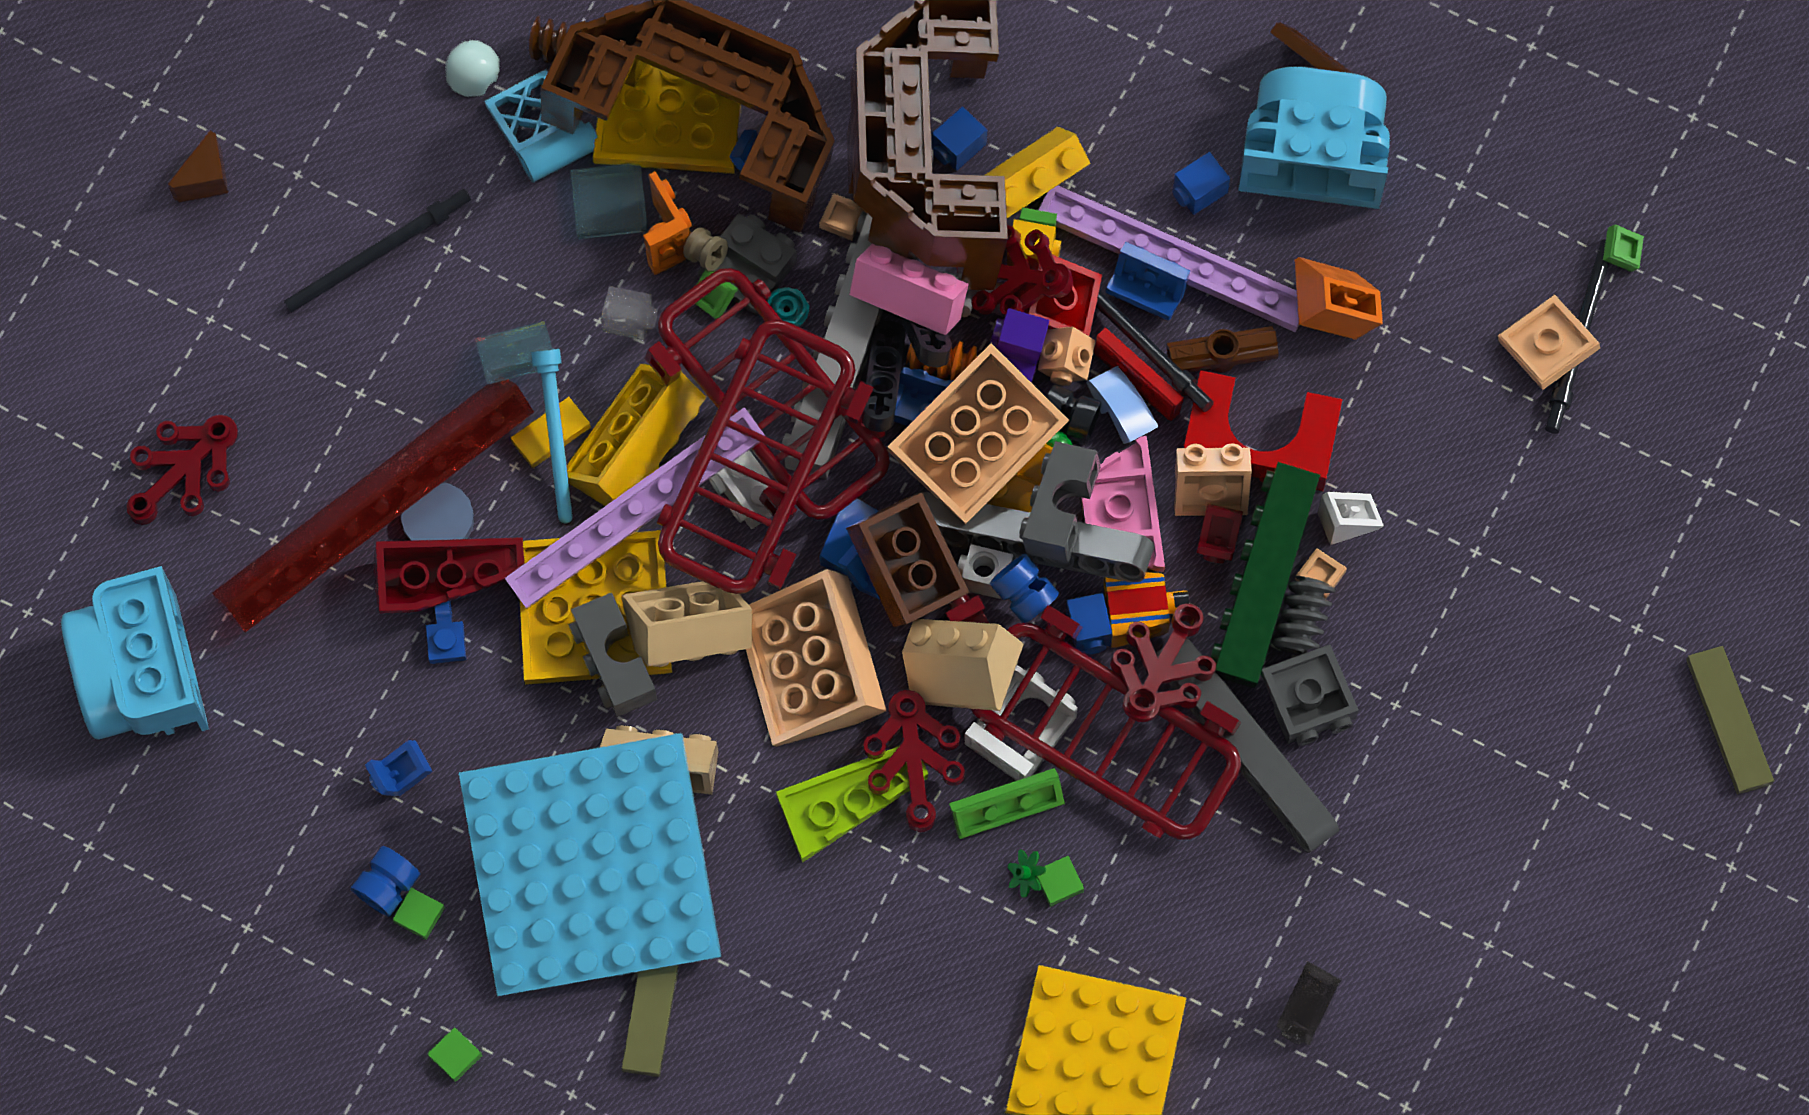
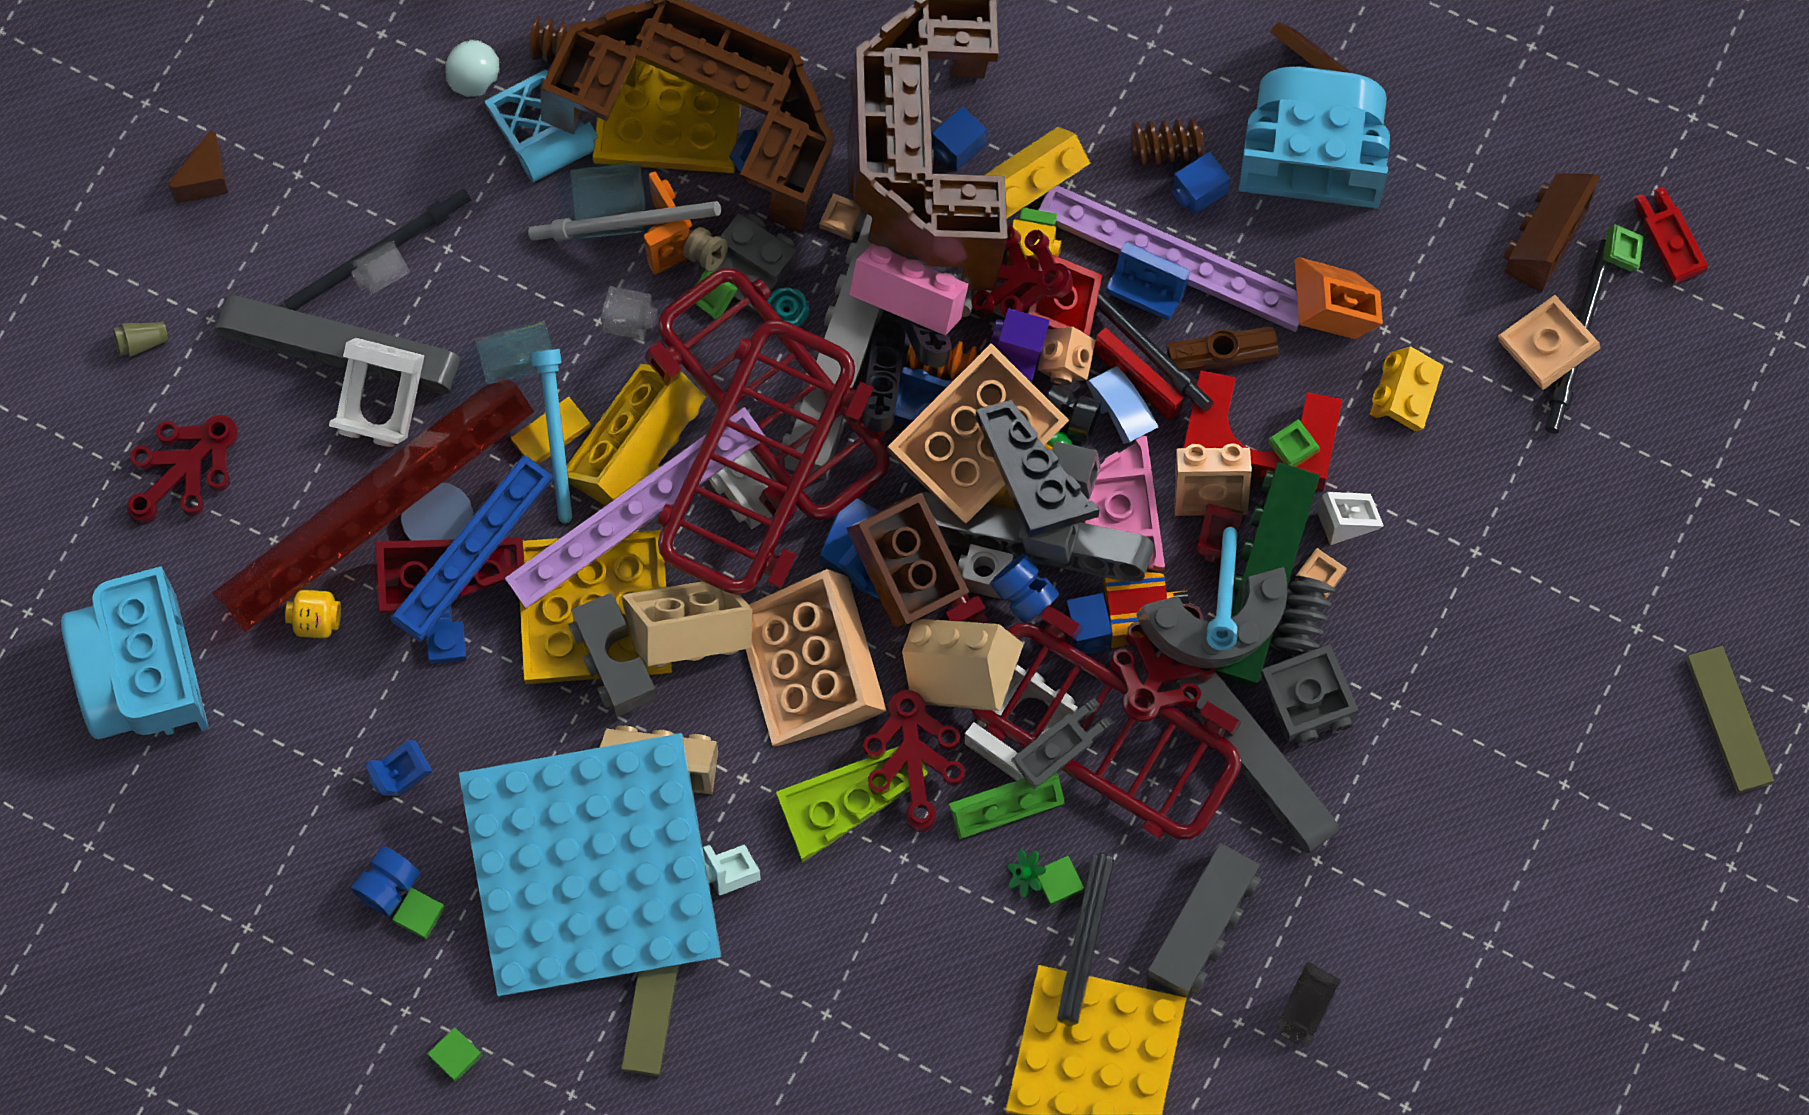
(139, 337): none -> olive cone
(313, 614): none -> yellow head
(325, 340): none -> dark grey beam
(349, 416): none -> white panel
(379, 268): none -> clear brick
(471, 548): none -> blue tile
(565, 228): none -> light grey bar
(730, 869): none -> light aqua bracket
(1035, 480): none -> wing
(1059, 745): none -> dark grey hinge
(1085, 939): none -> black axle
(1166, 141): none -> reddish brown piece
(1185, 636): none -> dark grey brick
(1204, 921): none -> dark grey brick
(1222, 629): none -> medium azure piece
(1294, 444): none -> bright green tile
(1407, 387): none -> yellow bracket
(1550, 228): none -> reddish brown slope
(1671, 237): none -> red hinge

